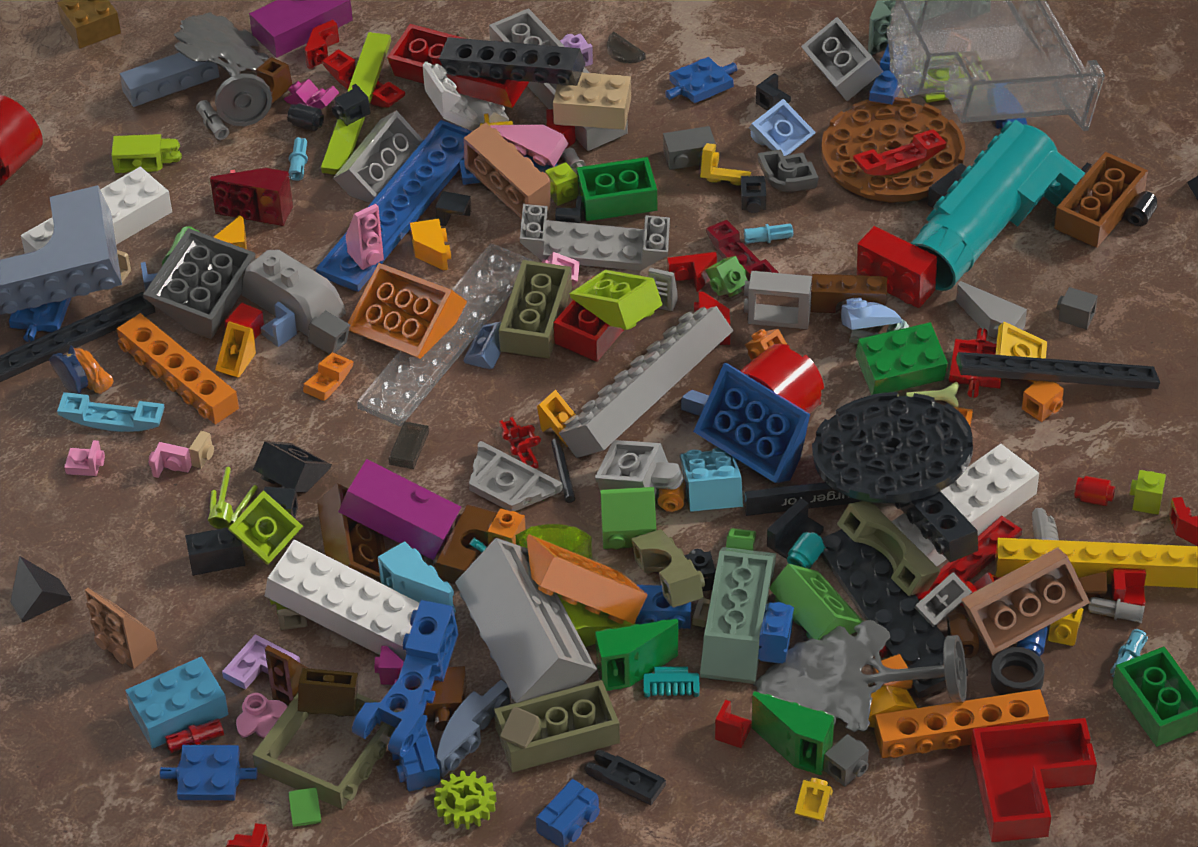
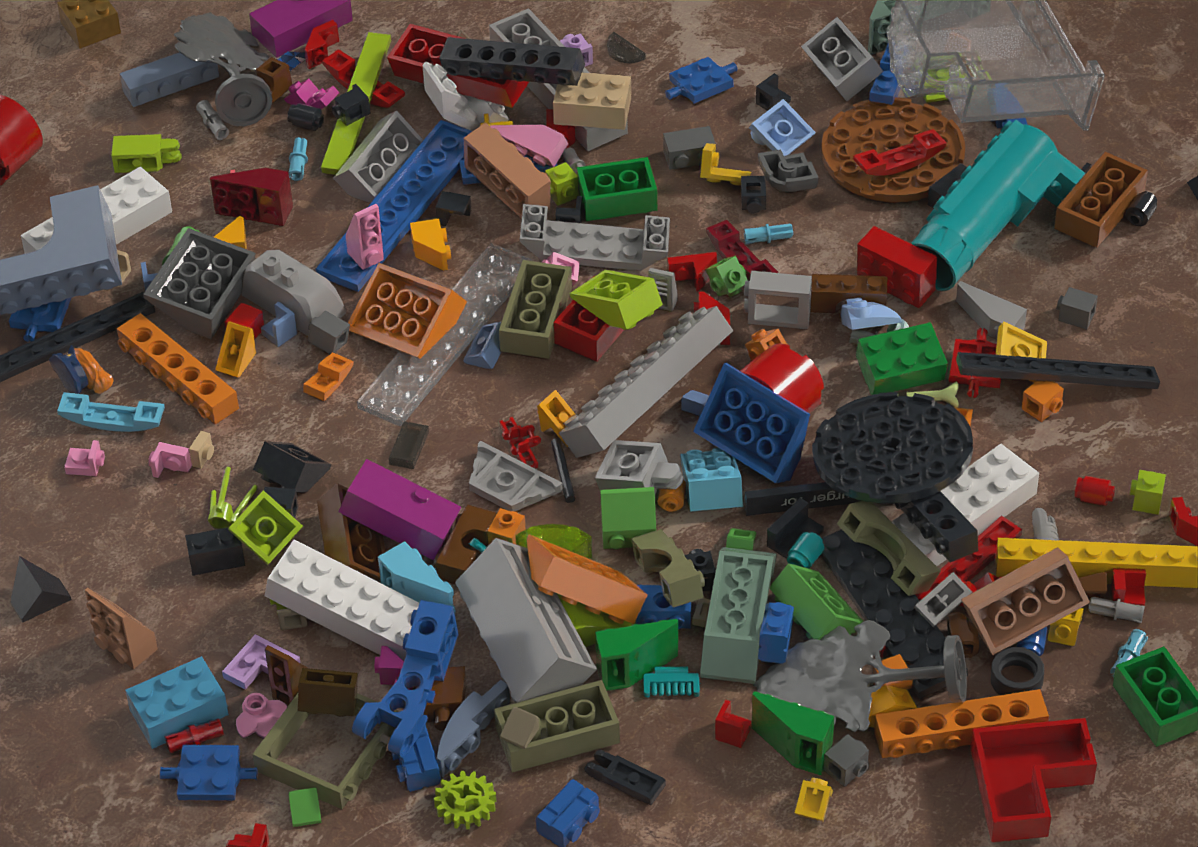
(292, 58): none -> sticker

